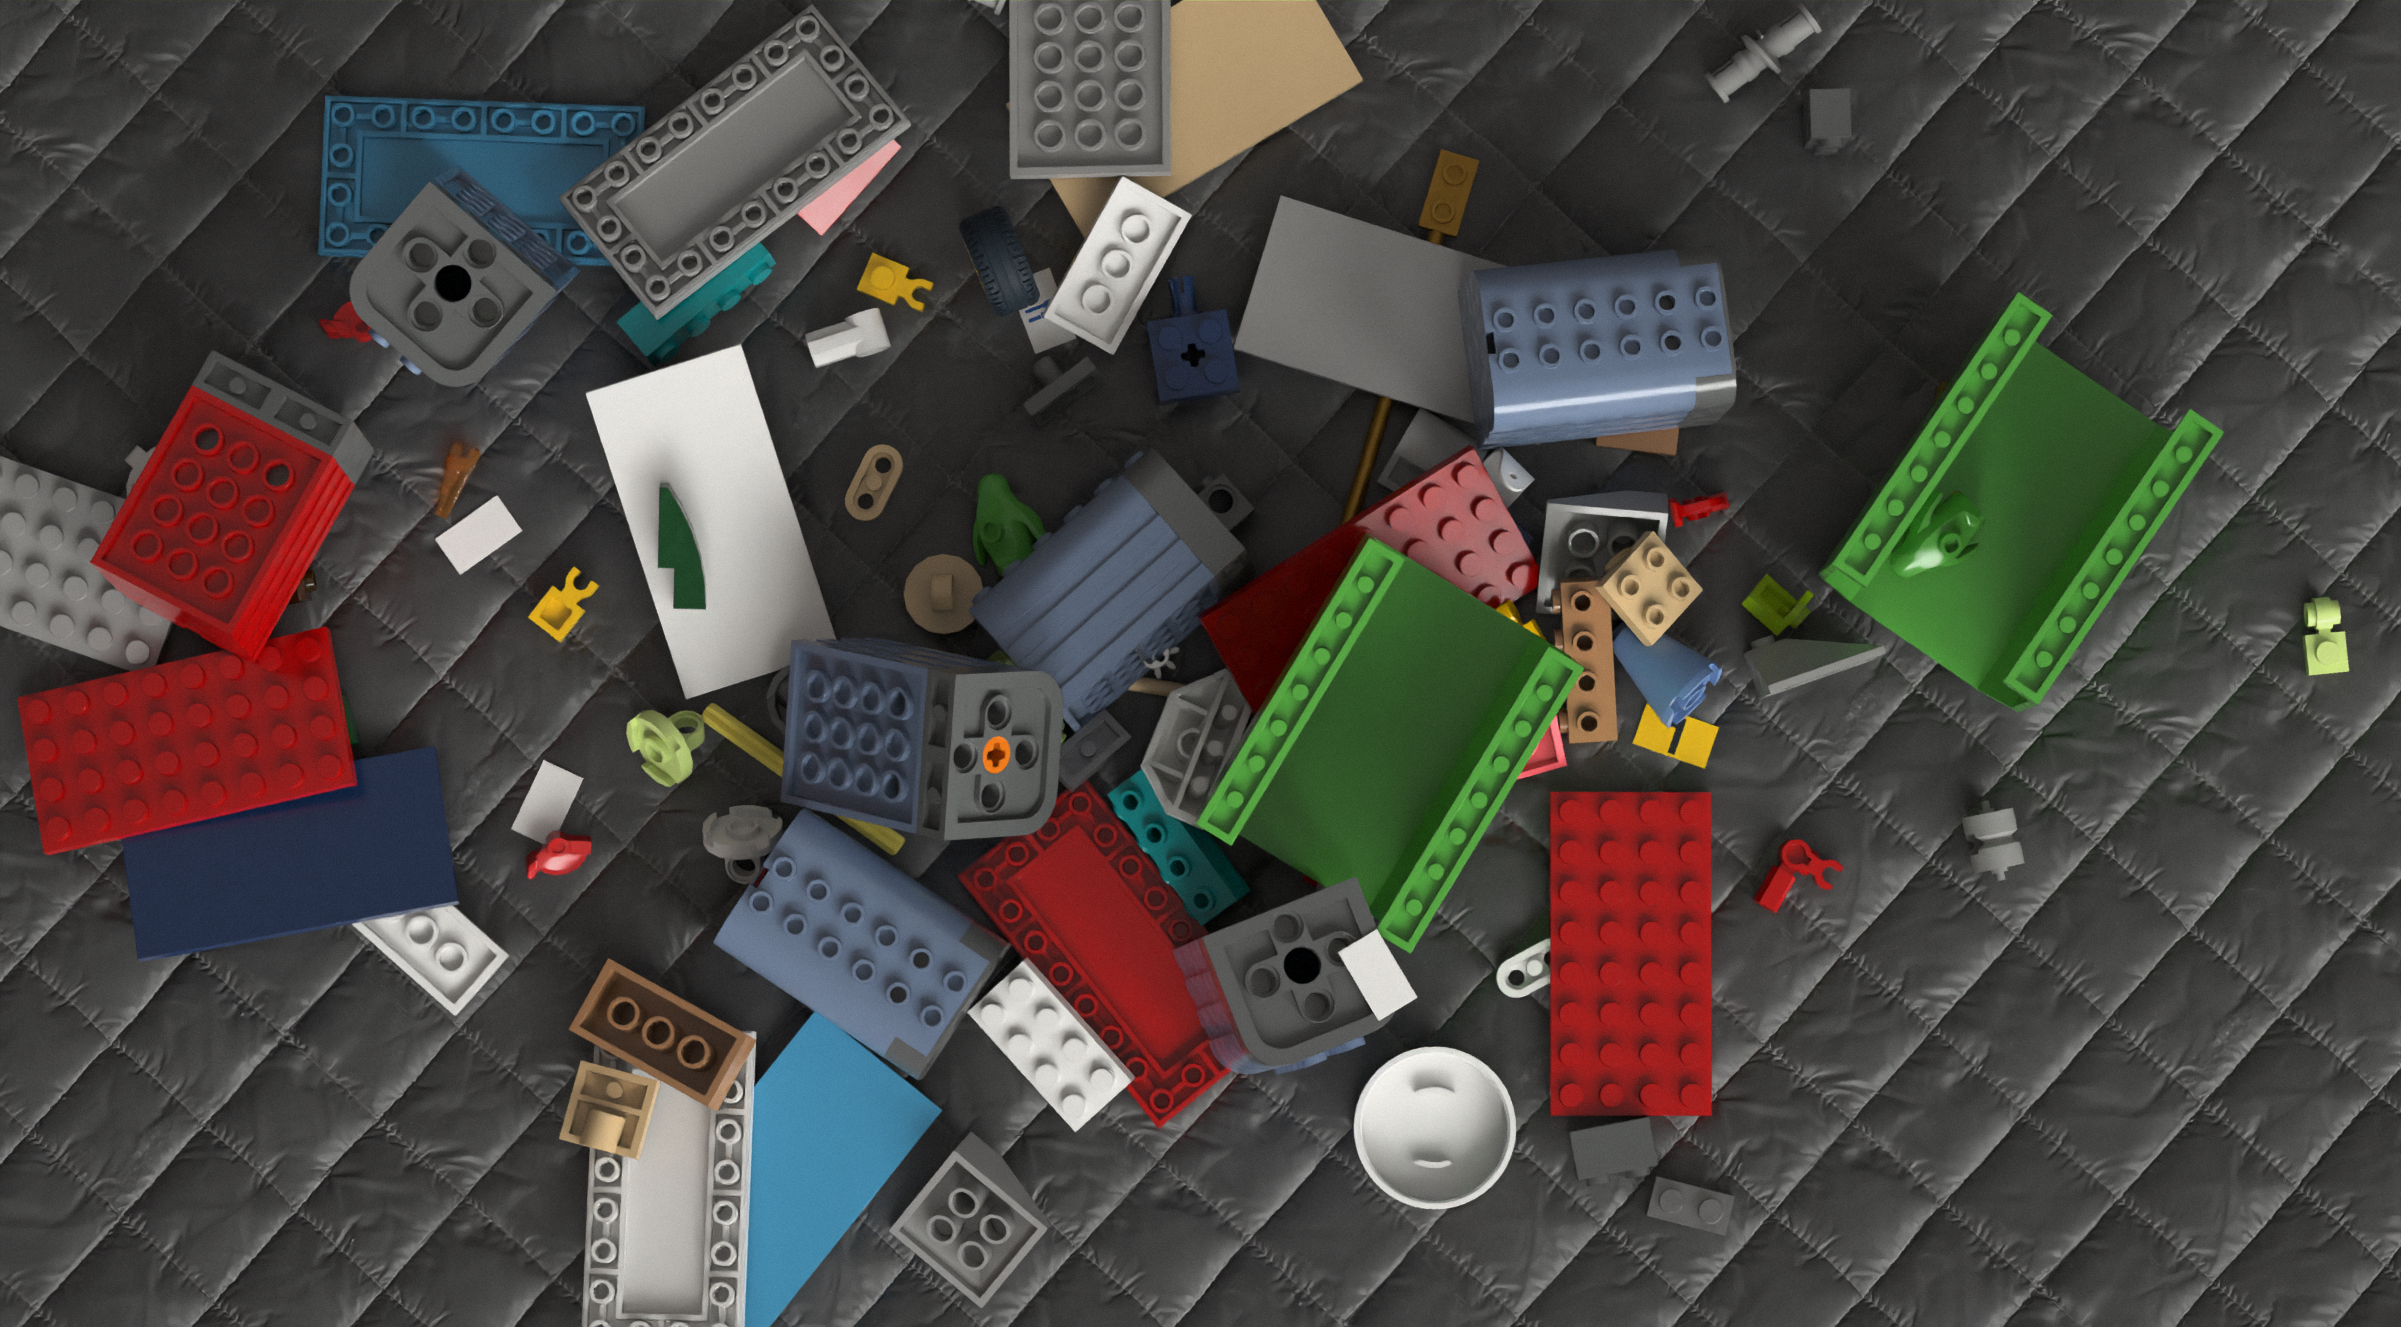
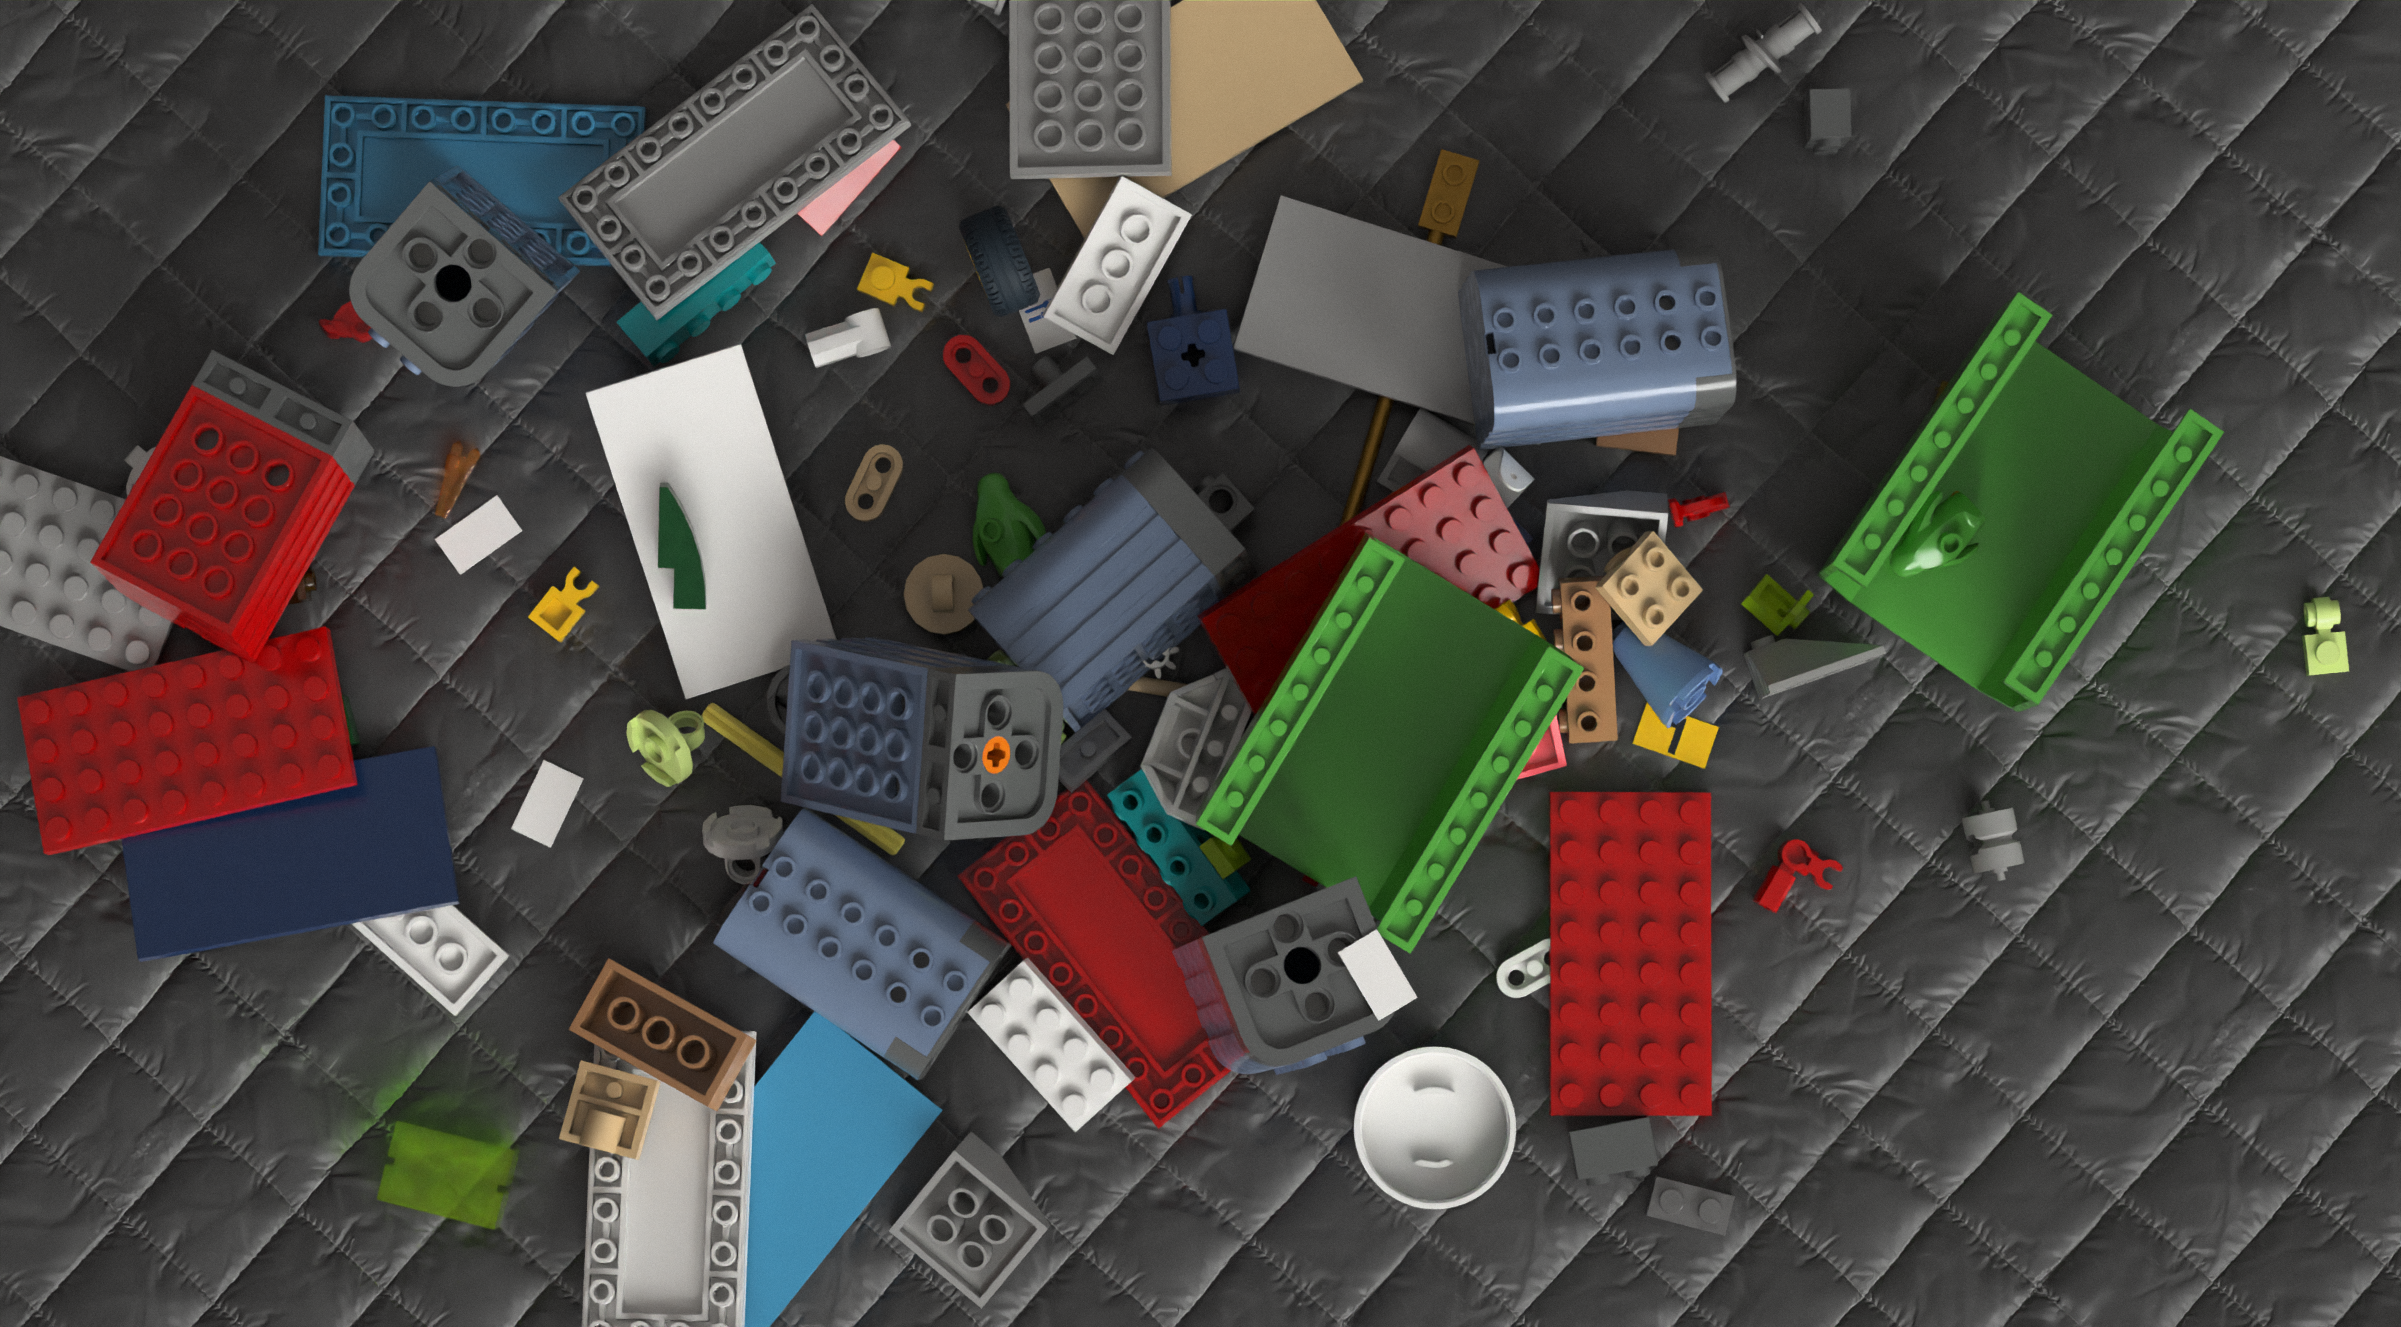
(448, 1174): none -> clear neon green piece
(558, 855): red piece -> none
(977, 370): none -> red plate
(1225, 857): none -> lime bracket

